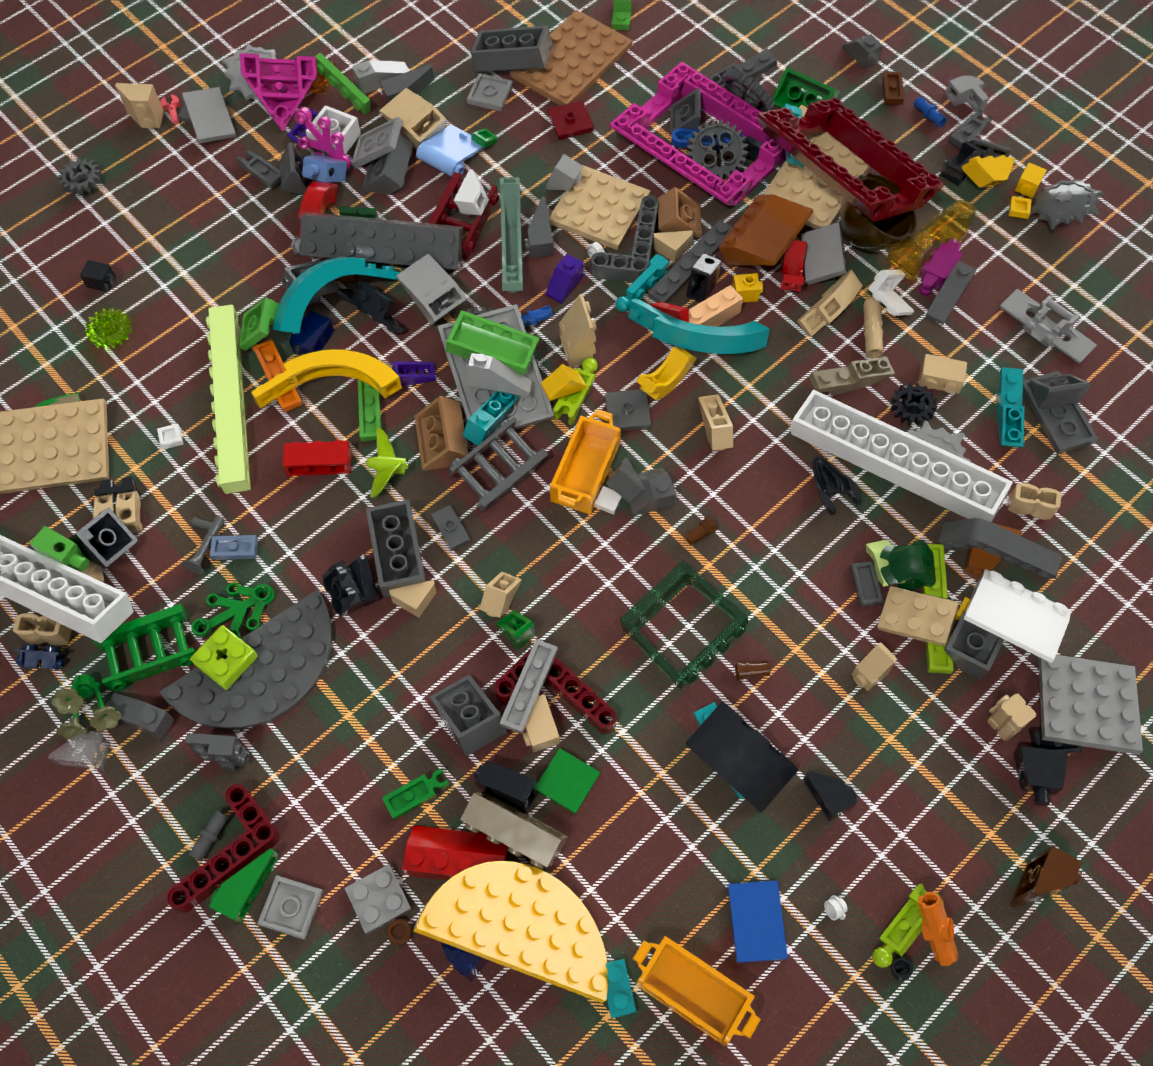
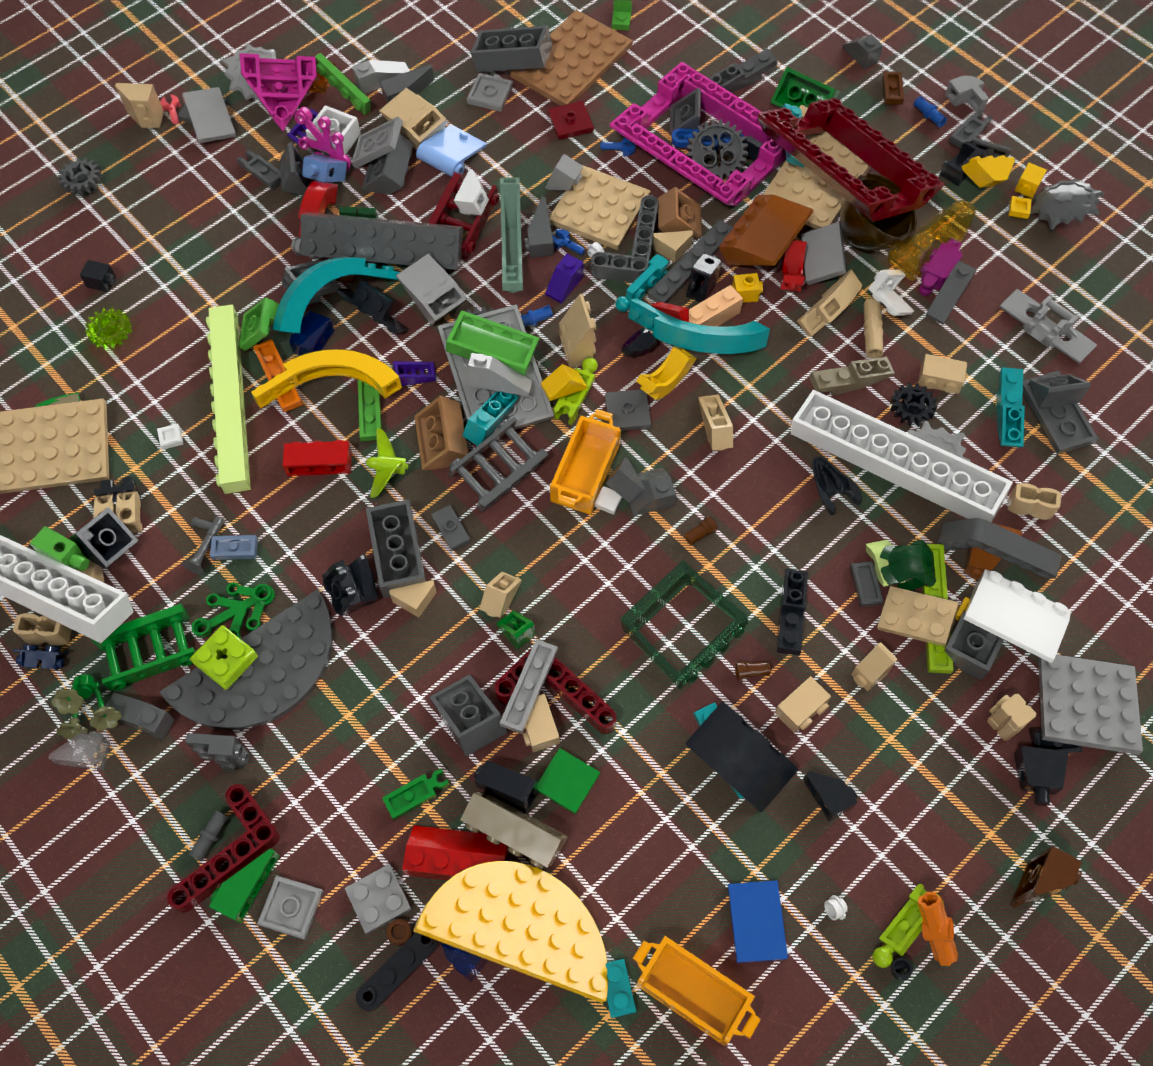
(395, 971): none -> black plate
(484, 138): green tile -> none
(565, 235): none -> blue bar
(622, 146): none -> blue bar
(639, 343): none -> black rock
(739, 84): dark grey gear -> none
(792, 612): none -> black slope
(803, 705): none -> tan brick

